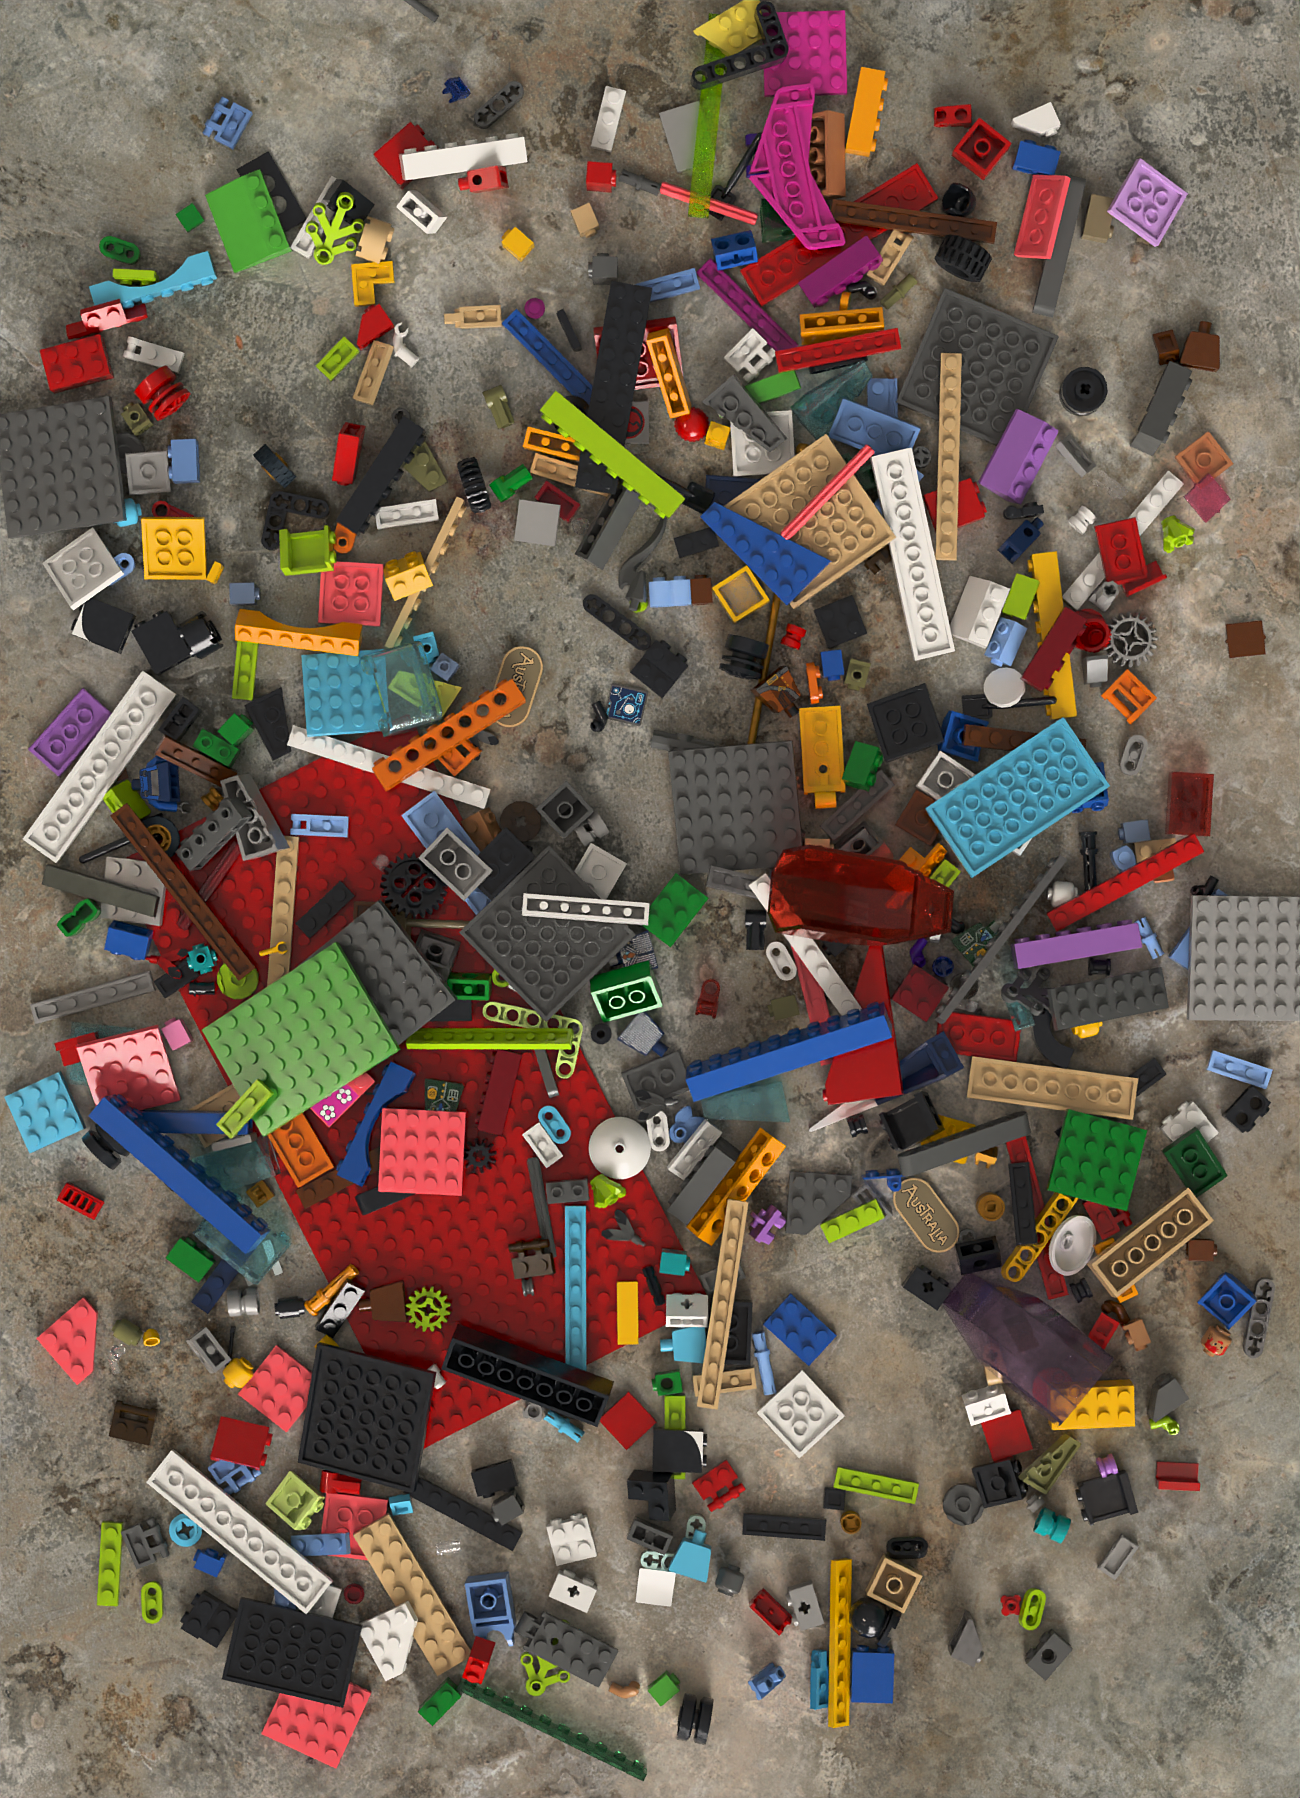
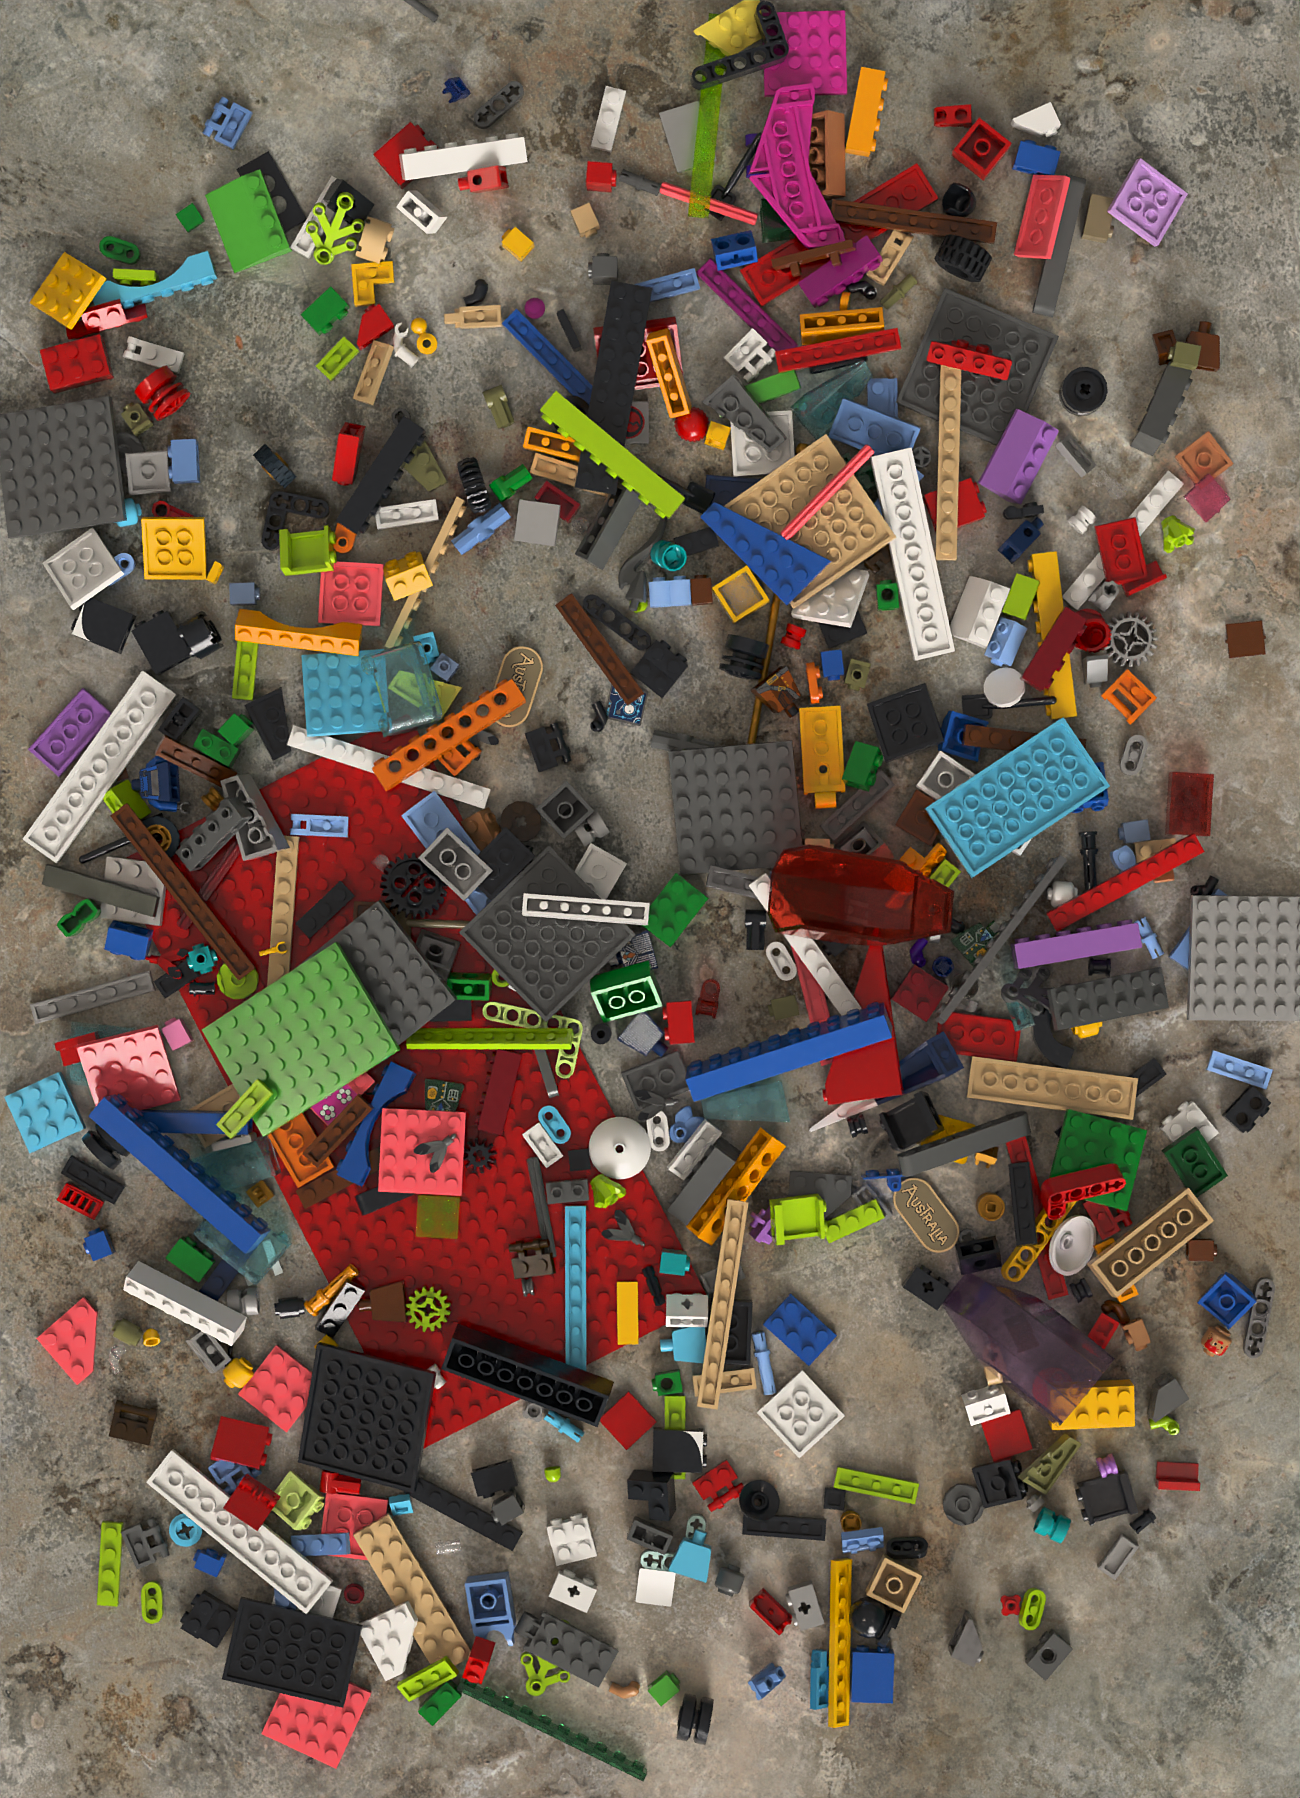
(67, 290): none -> yellow plate
(93, 1179): none -> black tile
(98, 1244): none -> blue brick
(185, 1303): none -> white brick
(251, 1502): none -> red hinge
(325, 311): none -> green brick
(338, 1130): none -> reddish brown plate
(419, 327): none -> yellow plate
(427, 1678): none -> lime plate
(437, 1216): none -> clear neon green plate
(439, 1149): none -> dark grey piece
(479, 293): none -> black arm
(481, 529): none -> medium blue piece
(542, 750): none -> black plate
(552, 1473): none -> lime hinge
(579, 1159): none -> black tile
(599, 649): none -> reddish brown plate
(668, 555): none -> teal wheel
(680, 1022): none -> red brick
(765, 1494): none -> black dish
(797, 1218): none -> lime panel
(832, 250): none -> reddish brown hinge
(836, 602): none -> white plate
(862, 1540): none -> medium blue plate
(884, 605): none -> green brick
(969, 358): none -> red bracket
(1079, 1186): none -> red beam
(1143, 1520): none -> black pin
(1184, 355): none -> olive brick

